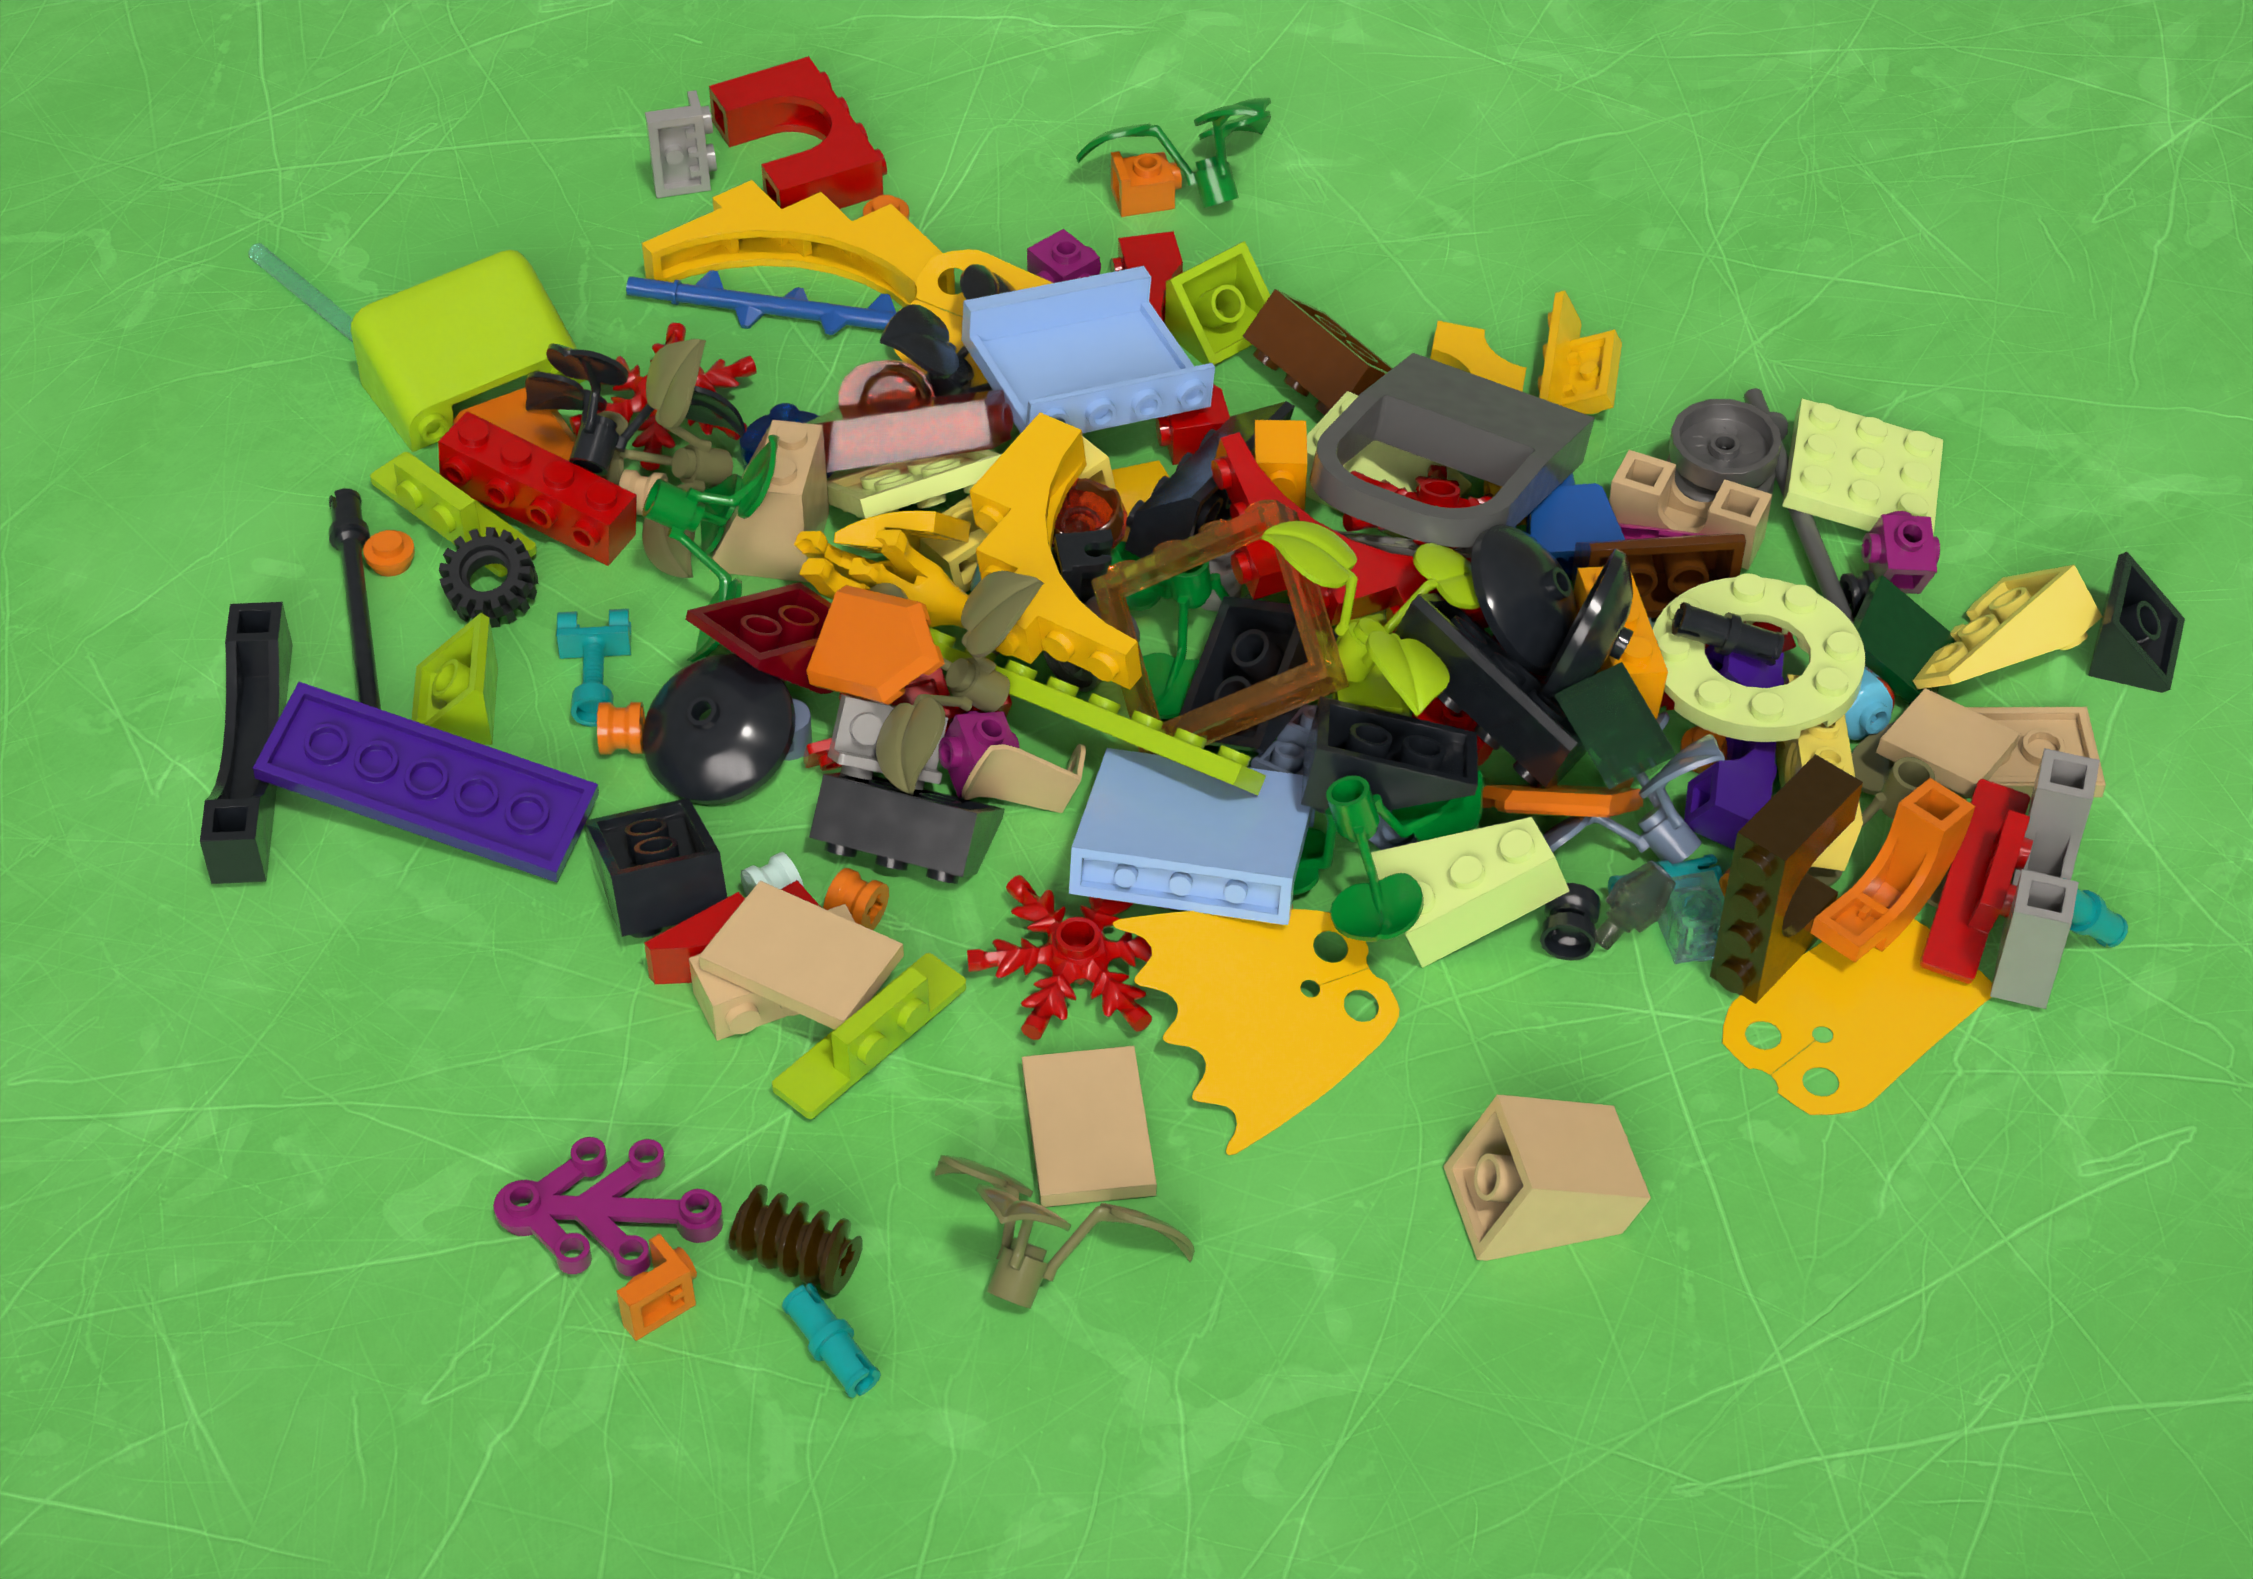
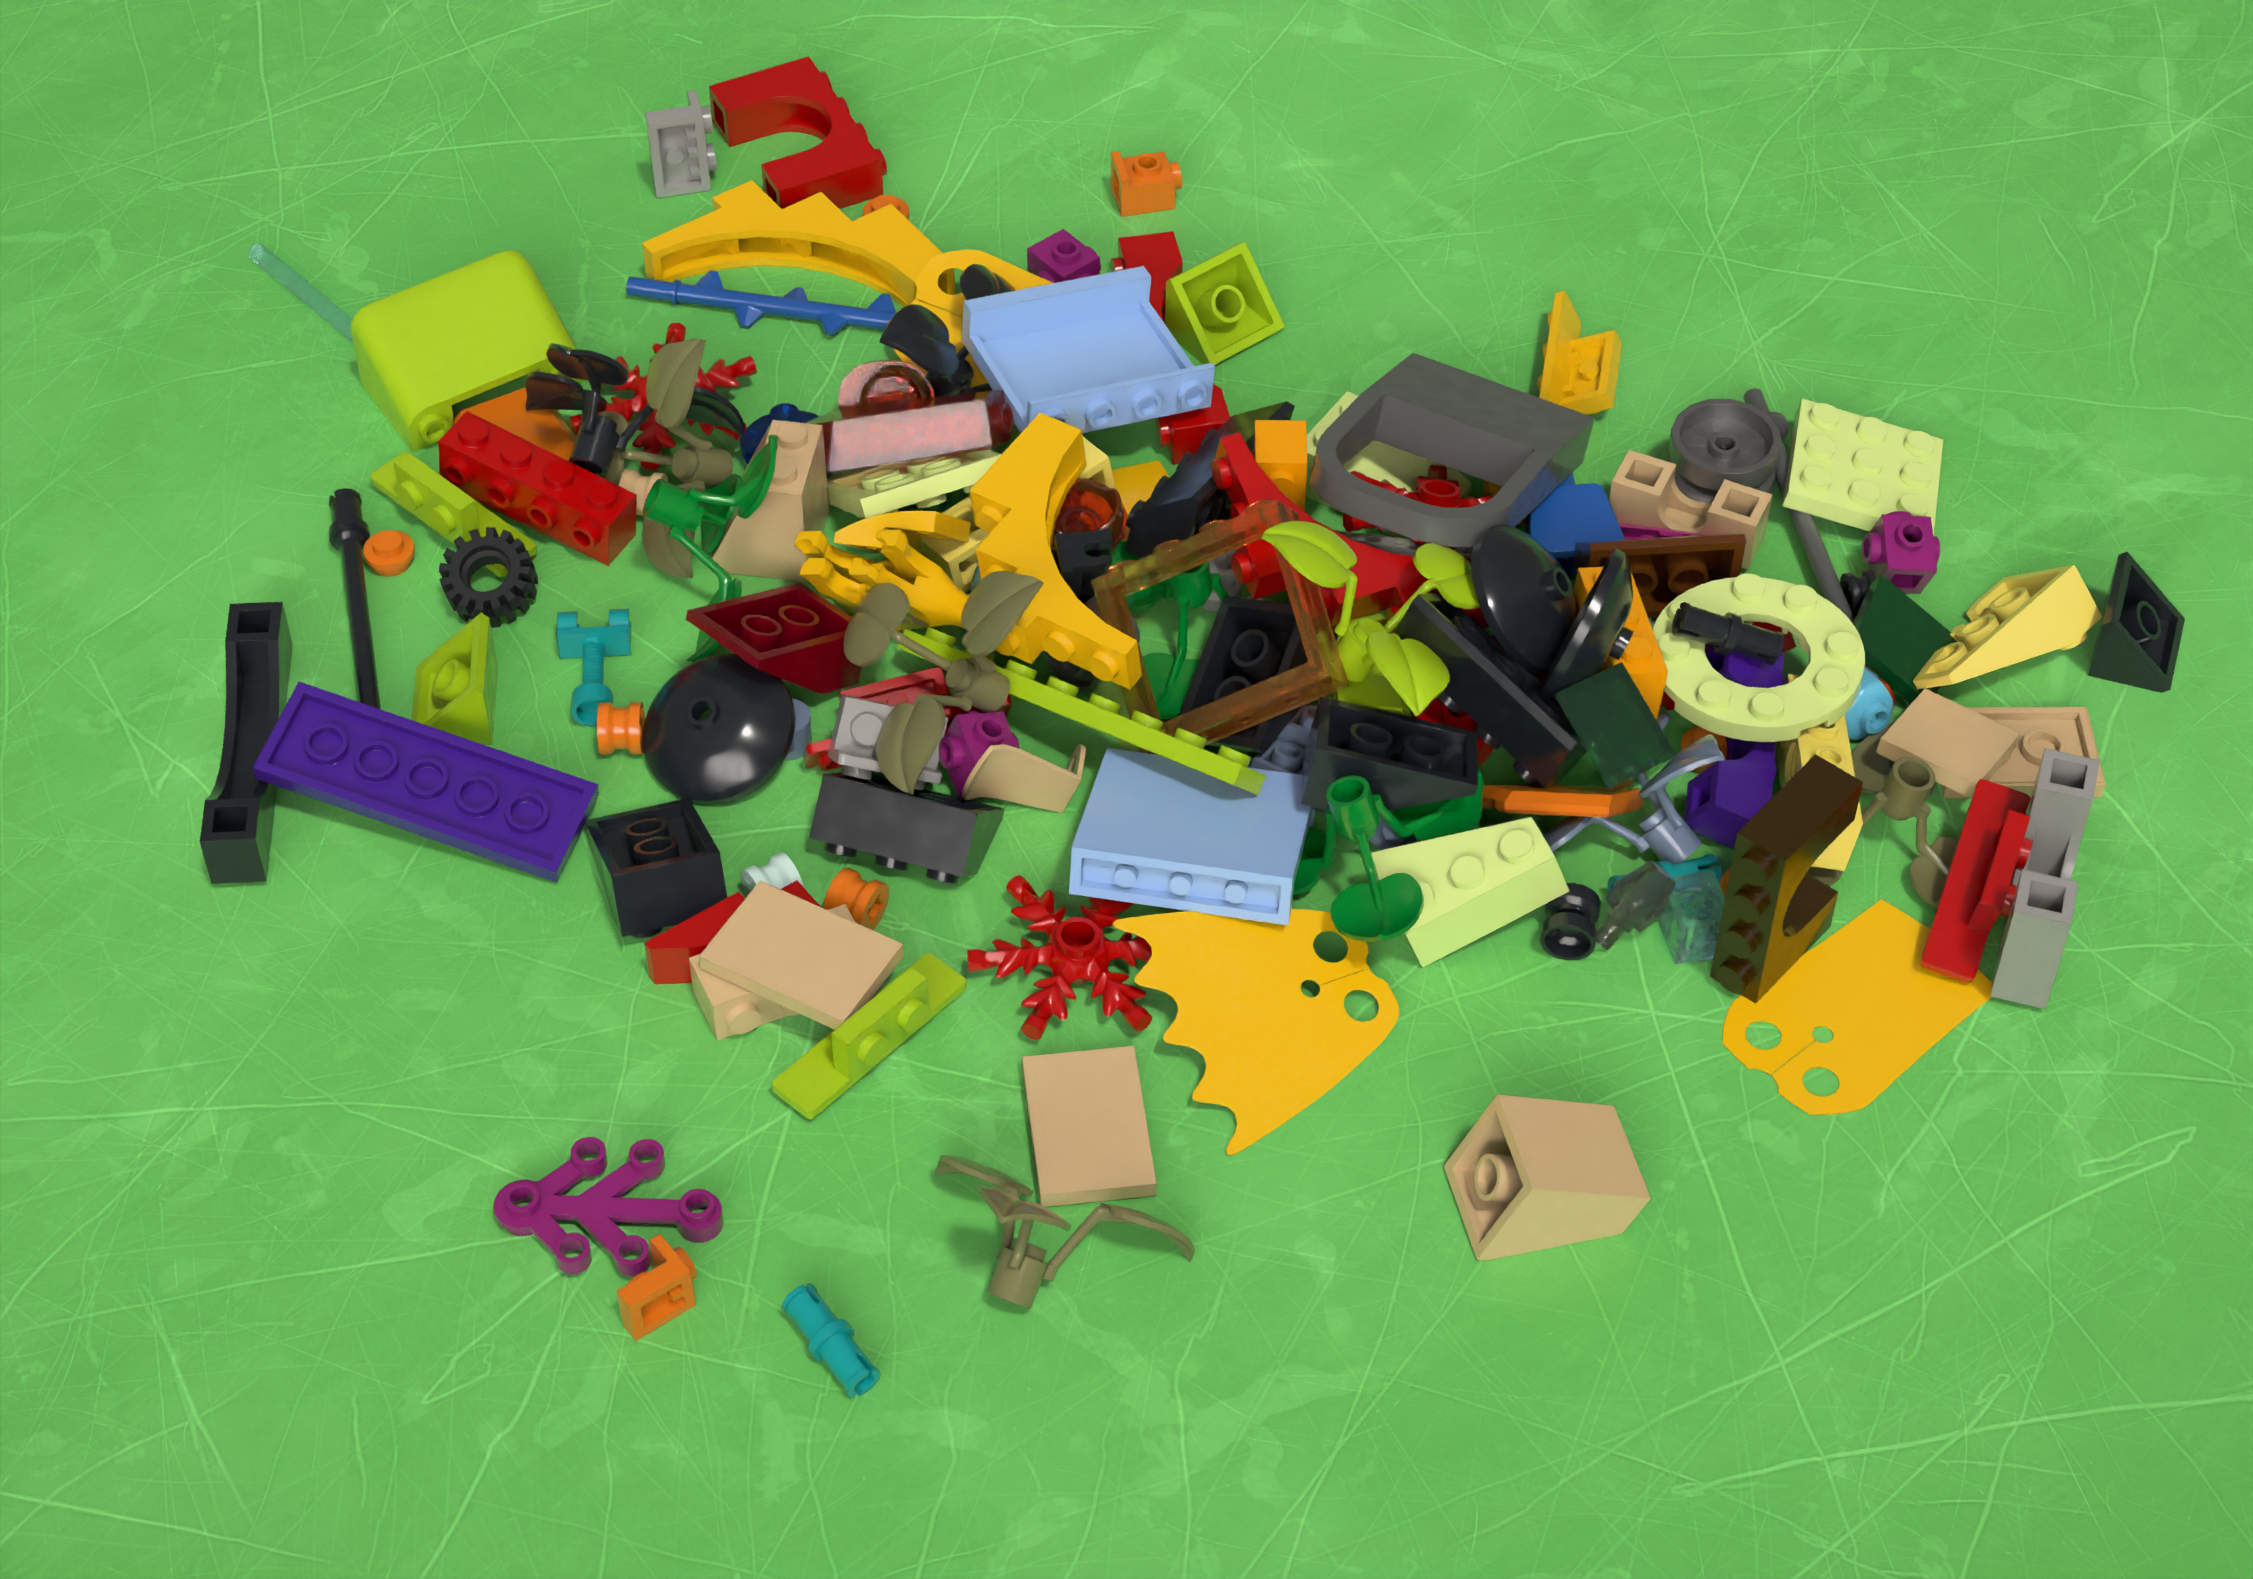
(795, 1243): dark brown piece -> none
(873, 645): orange tile -> none
(1214, 173): green plant -> none
(1312, 351): reddish brown slope -> none
(1468, 351): yellow tile -> none
(1903, 875): orange arch -> none
(2096, 920): teal pin -> none

